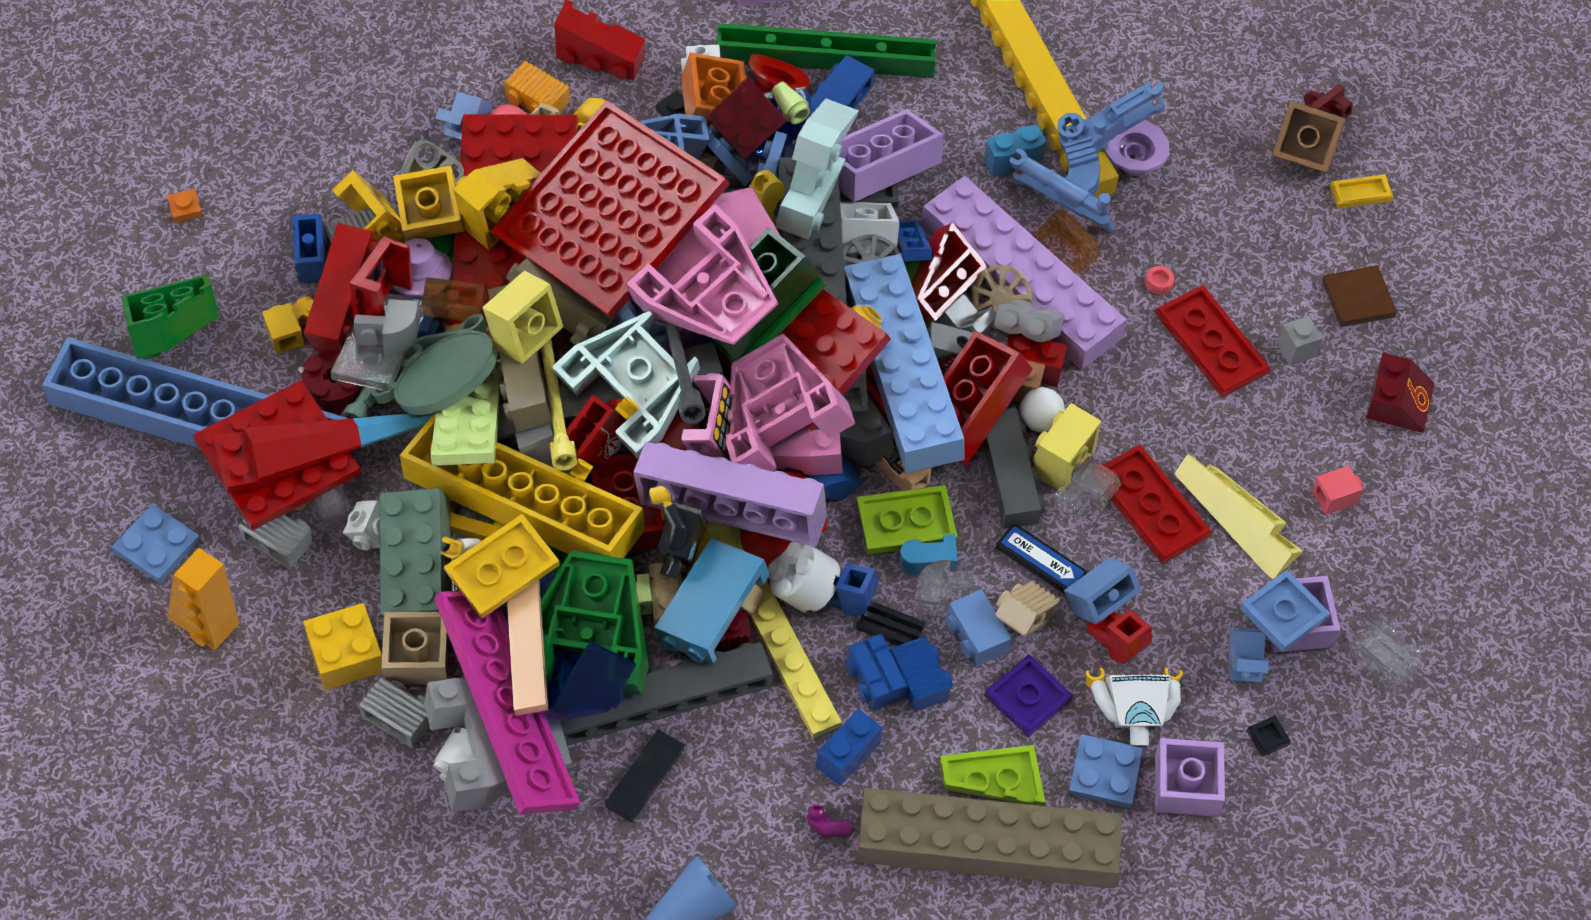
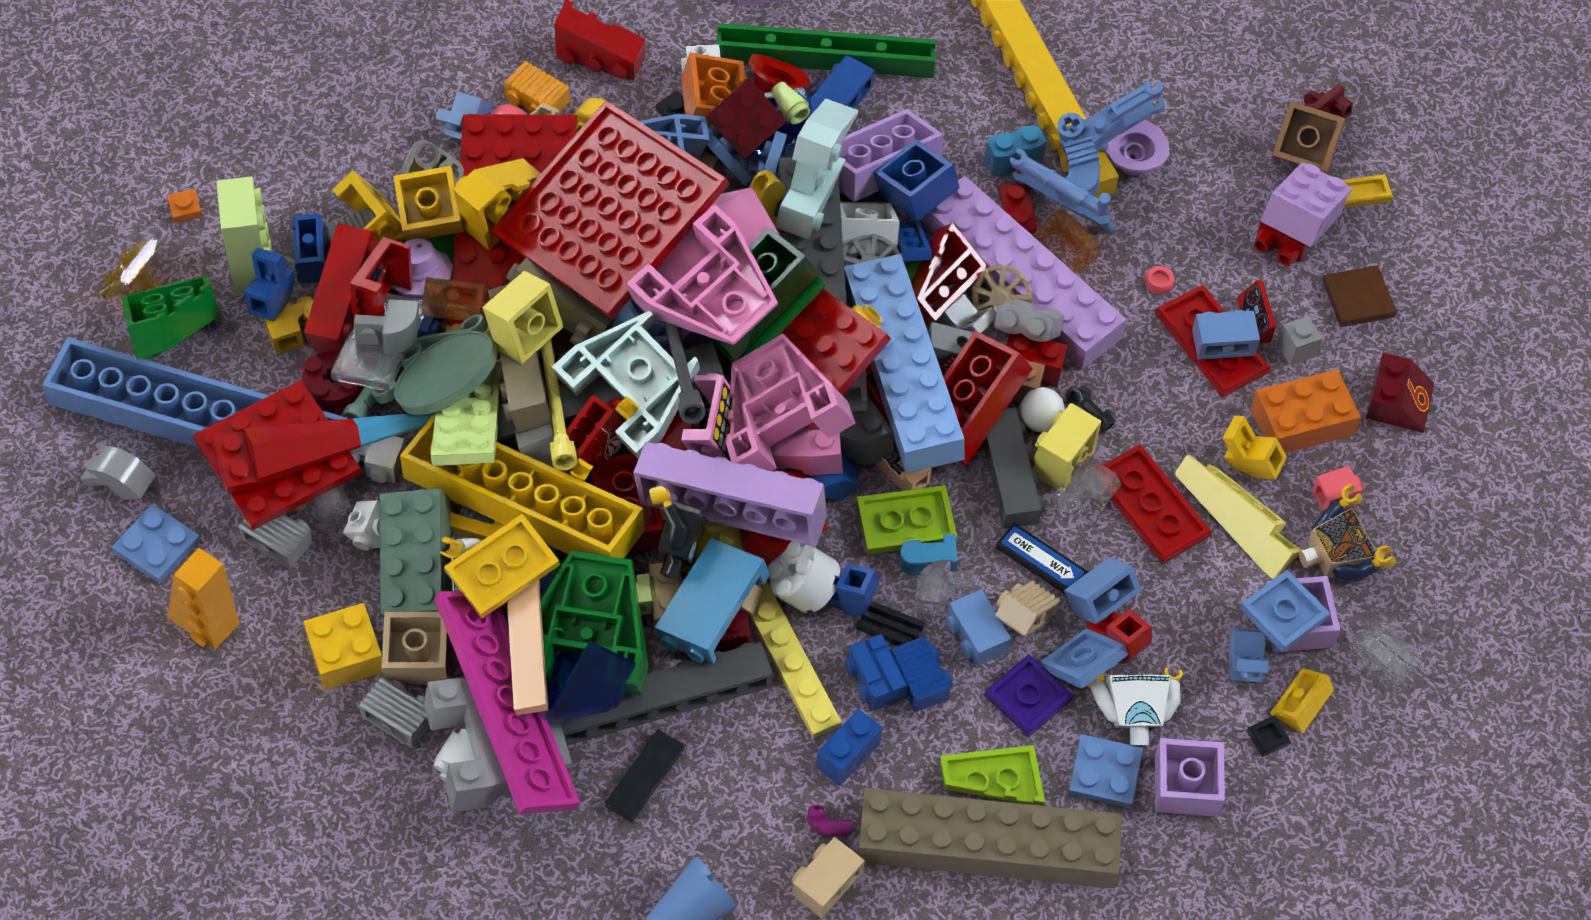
(120, 472): none -> light grey brick
(131, 270): none -> clear yellow plate
(242, 227): none -> yellowish green brick
(271, 287): none -> blue brick
(381, 459): none -> white brick
(827, 876): none -> tan brick
(916, 180): none -> blue brick
(1017, 203): none -> red plate
(1081, 396): none -> black bar
(1084, 658): none -> medium blue plate
(1225, 334): none -> medium blue brick
(1250, 453): none -> yellow brick
(1256, 300): none -> slope
(1288, 247): none -> red hips
(1303, 699): none -> yellow slope
(1306, 204): none -> lavender brick
(1306, 411): none -> orange brick
(1342, 543): none -> torso

